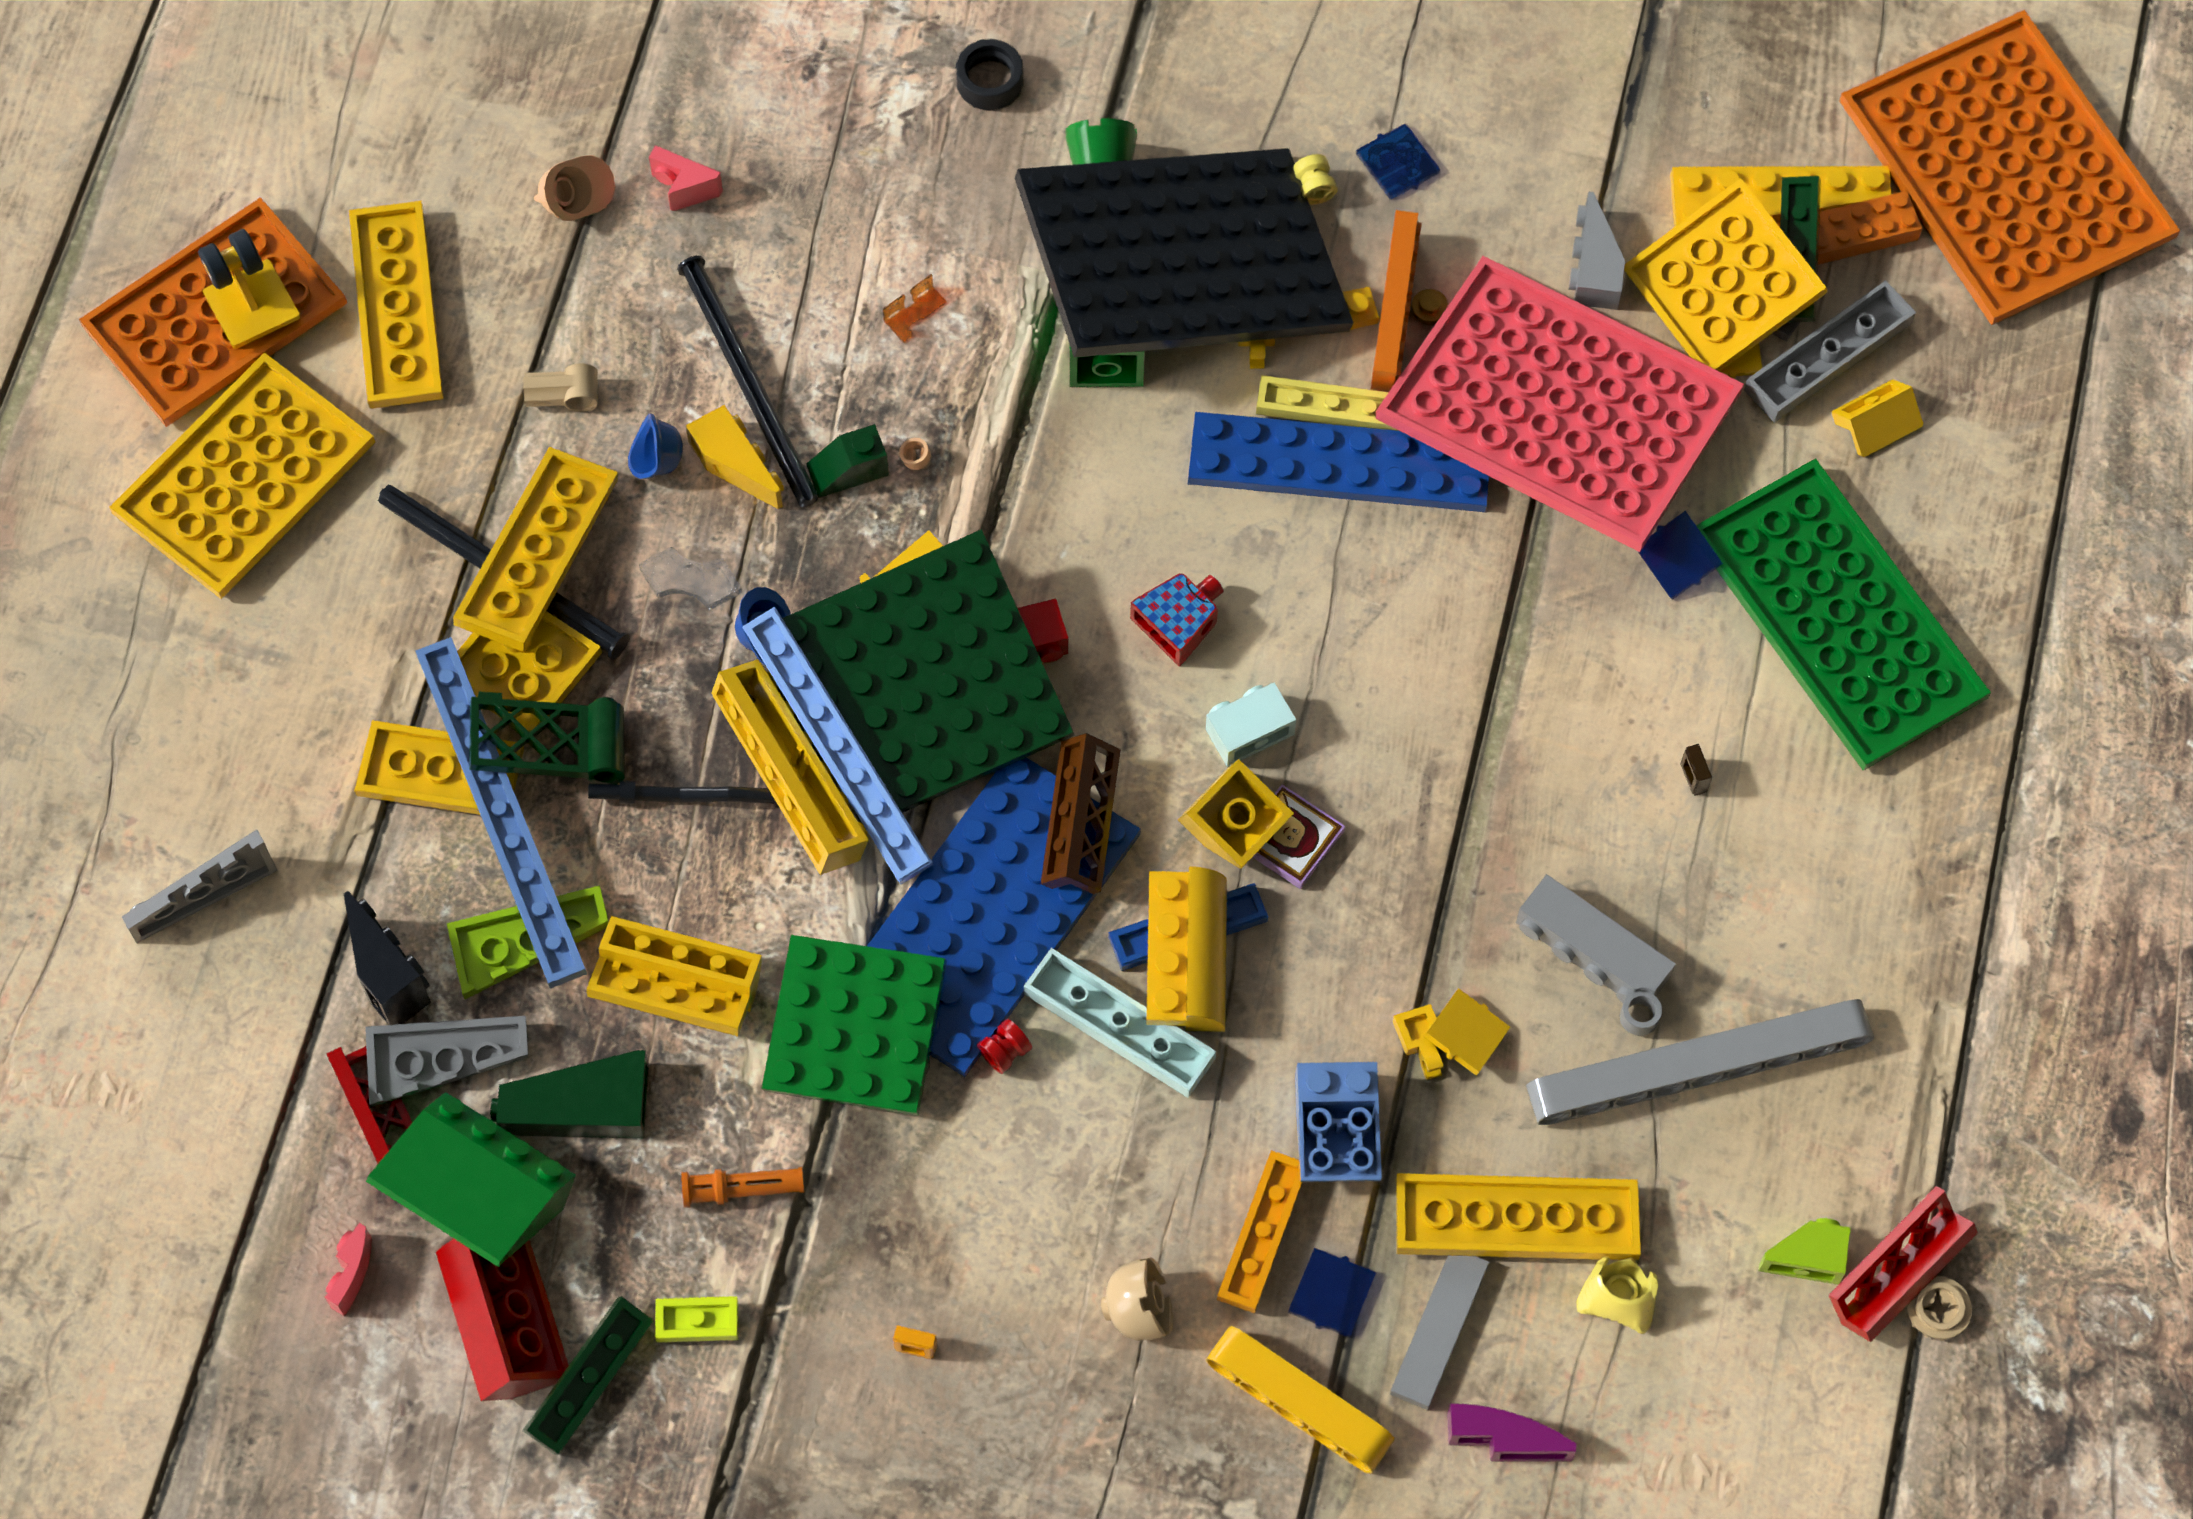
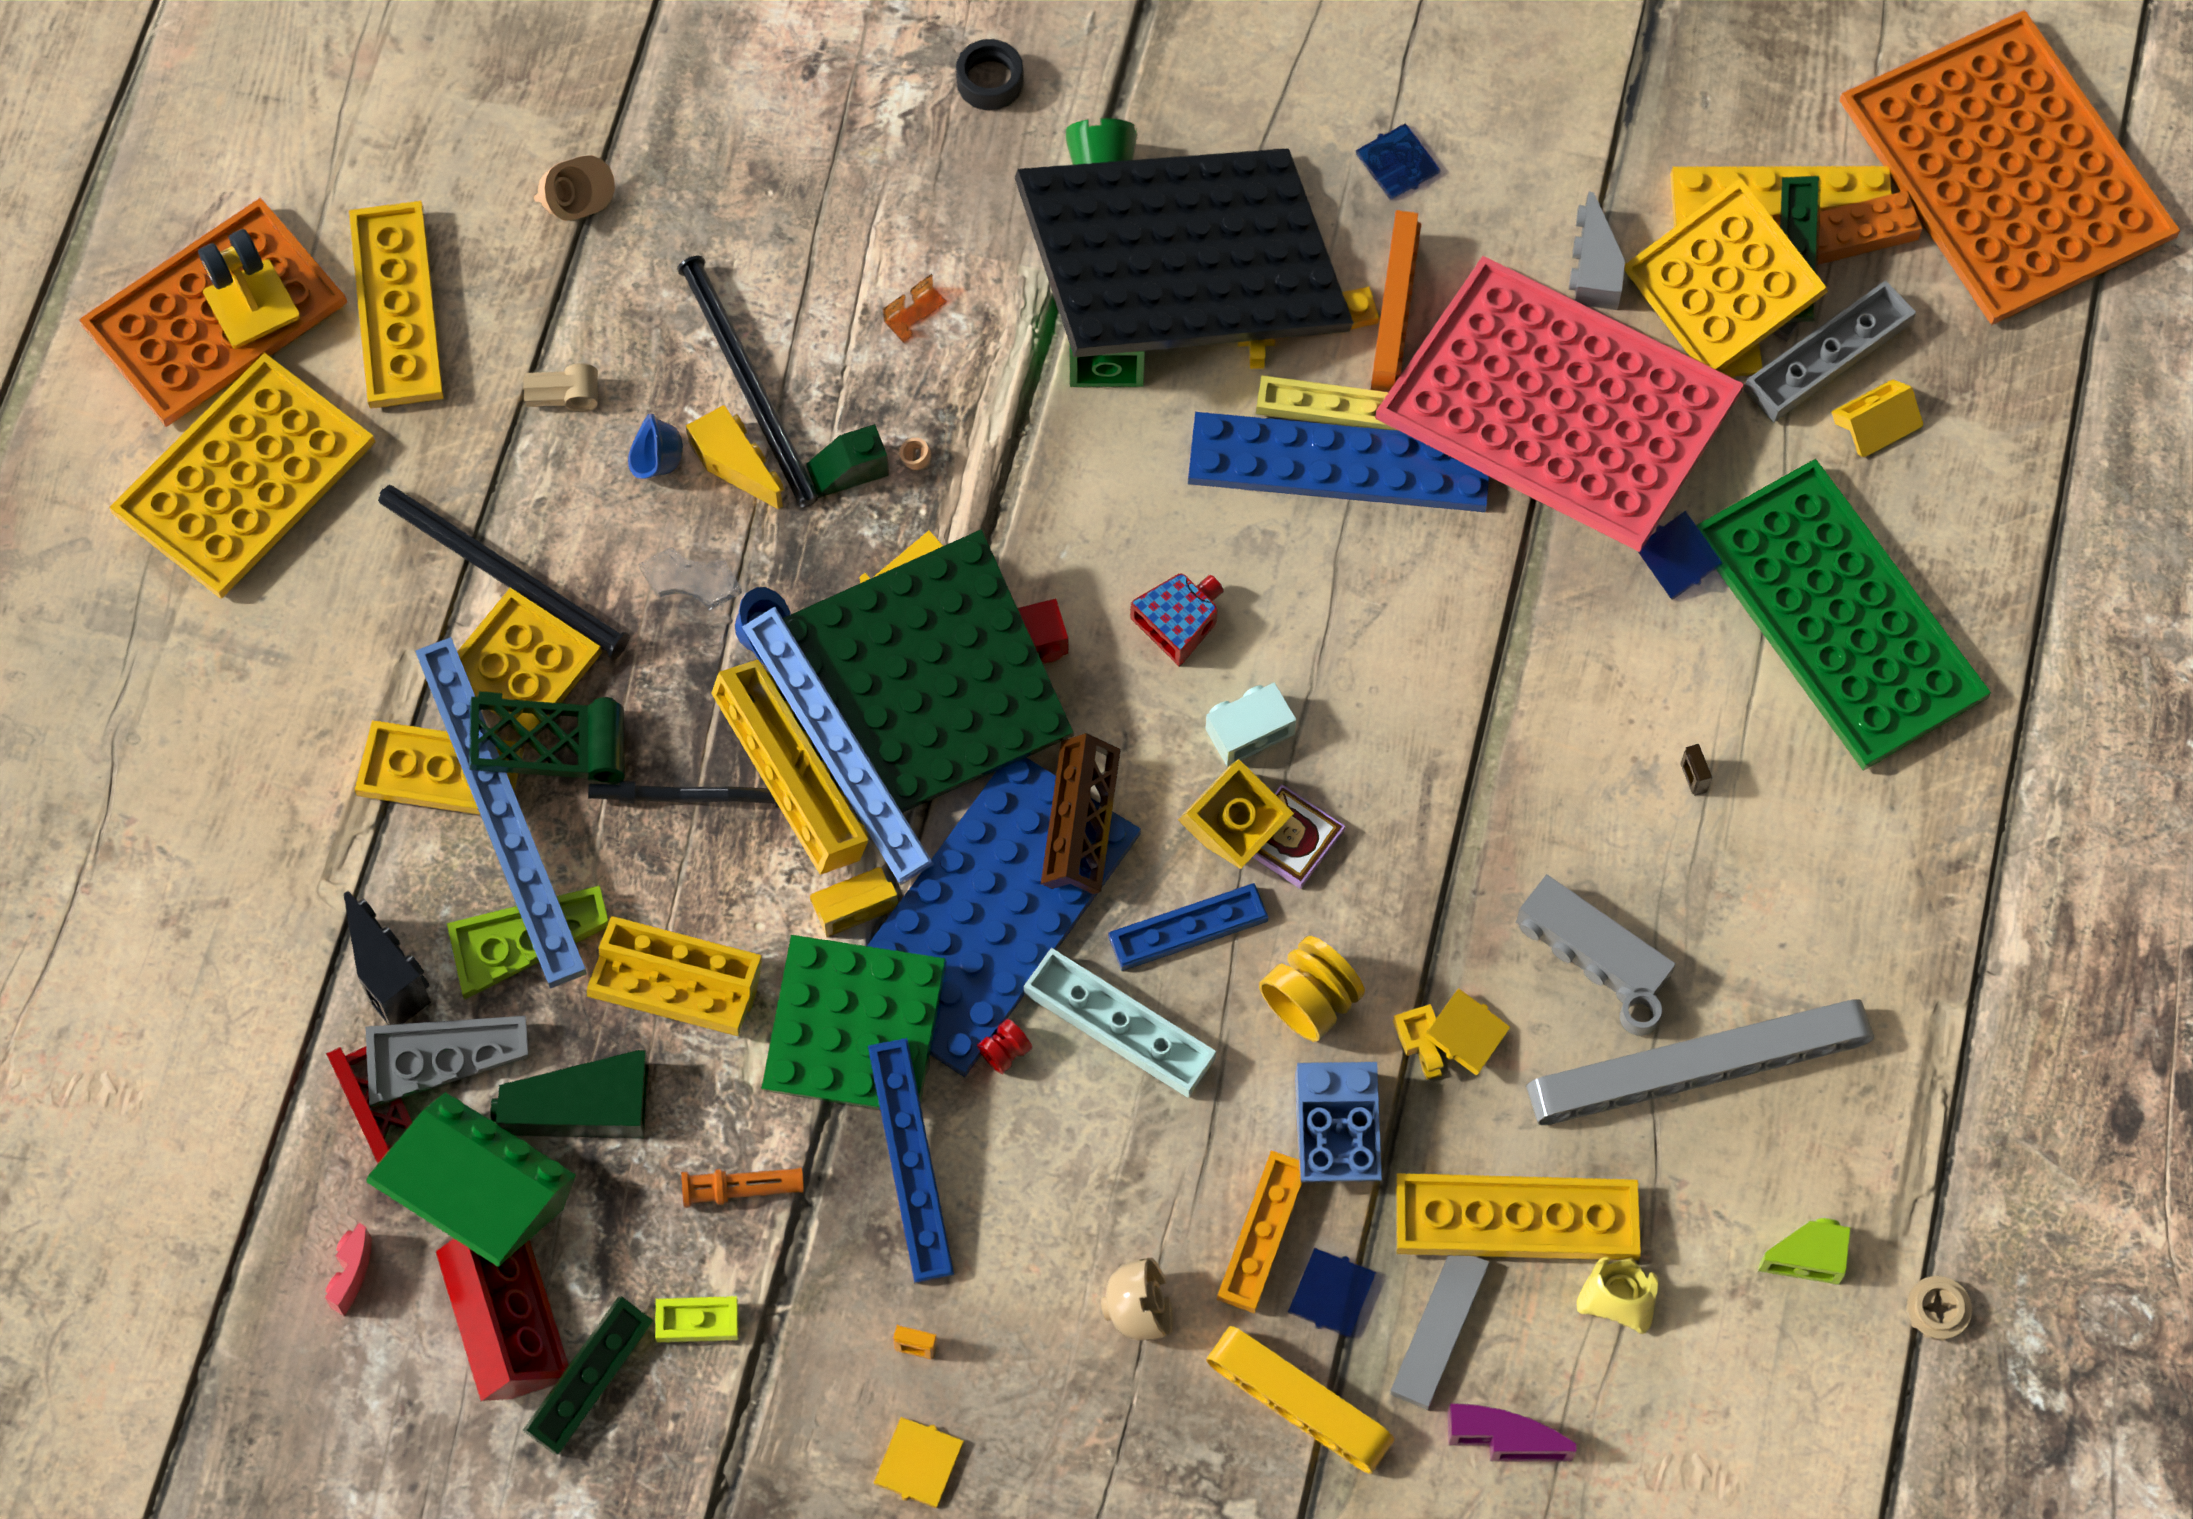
(209, 883): light grey wing -> none
(535, 549): yellow plate -> none
(690, 180): coral slope -> none
(854, 901): none -> yellow panel
(910, 1160): none -> blue tile
(918, 1462): none -> yellow piece
(1187, 949): yellow brick -> none
(1311, 988): none -> yellow wheel
(1315, 178): light yellow wheel -> none
(1429, 306): pearl gold plate -> none
(1904, 1270): red fence -> none

